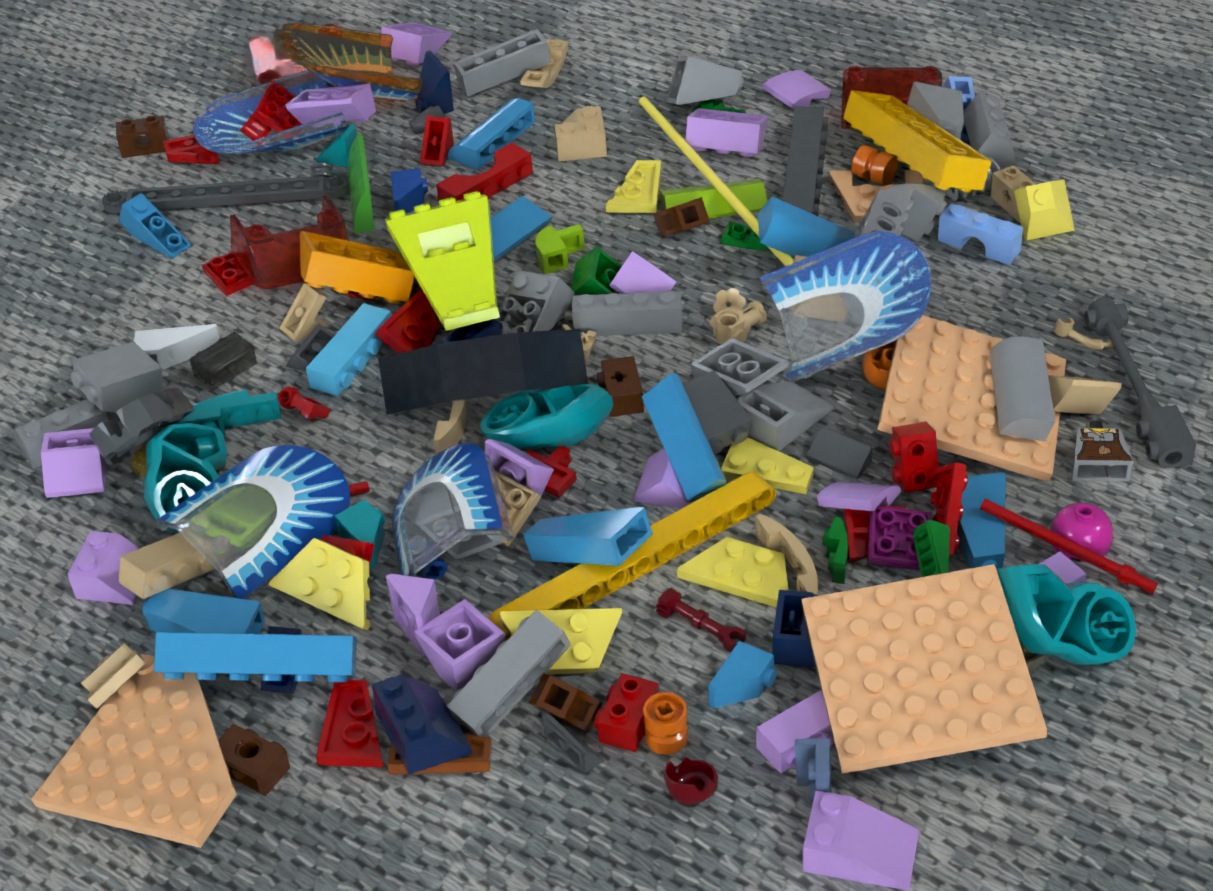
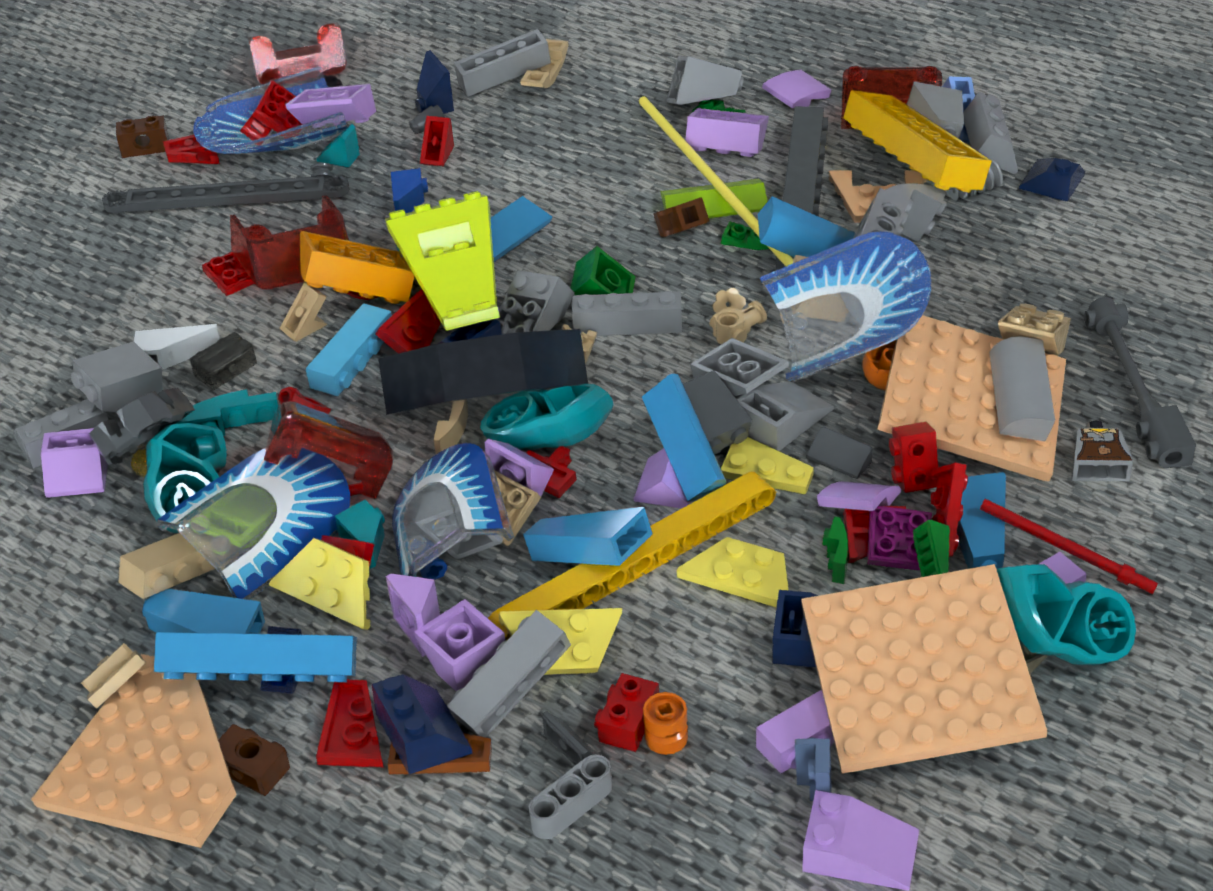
(97, 569): lavender slope -> none
(151, 227): dark azure slope -> none
(304, 427): none -> clear red windscreen
(310, 348): dark grey slope -> none
(346, 58): clear orange windscreen -> none
(359, 187): bright green slope -> none
(413, 40): lavender slope -> none
(493, 133): dark azure brick -> none
(510, 166): red arch -> none
(554, 247): lime brick -> none
(565, 702): reddish brown brick -> none
(570, 796): none -> light grey beam
(581, 135): tan slope -> none
(623, 384): reddish brown brick -> none
(639, 190): light yellow wing -> none
(640, 276): lavender slope -> none
(671, 601): dark red piece -> none
(690, 781): dark red hair -> none
(742, 676): dark azure slope -> none
(778, 538): tan slope -> none
(875, 166): orange wheel -> none
(1000, 237): light blue arch -> none
(1003, 187): tan brick -> none
(1028, 322): none -> tan slope
(1044, 209): light yellow slope -> none
(1053, 178): none -> dark blue slope
(1065, 330): tan piece -> none
(1081, 394): tan slope -> none
(1085, 526): dark pink cylinder -> none

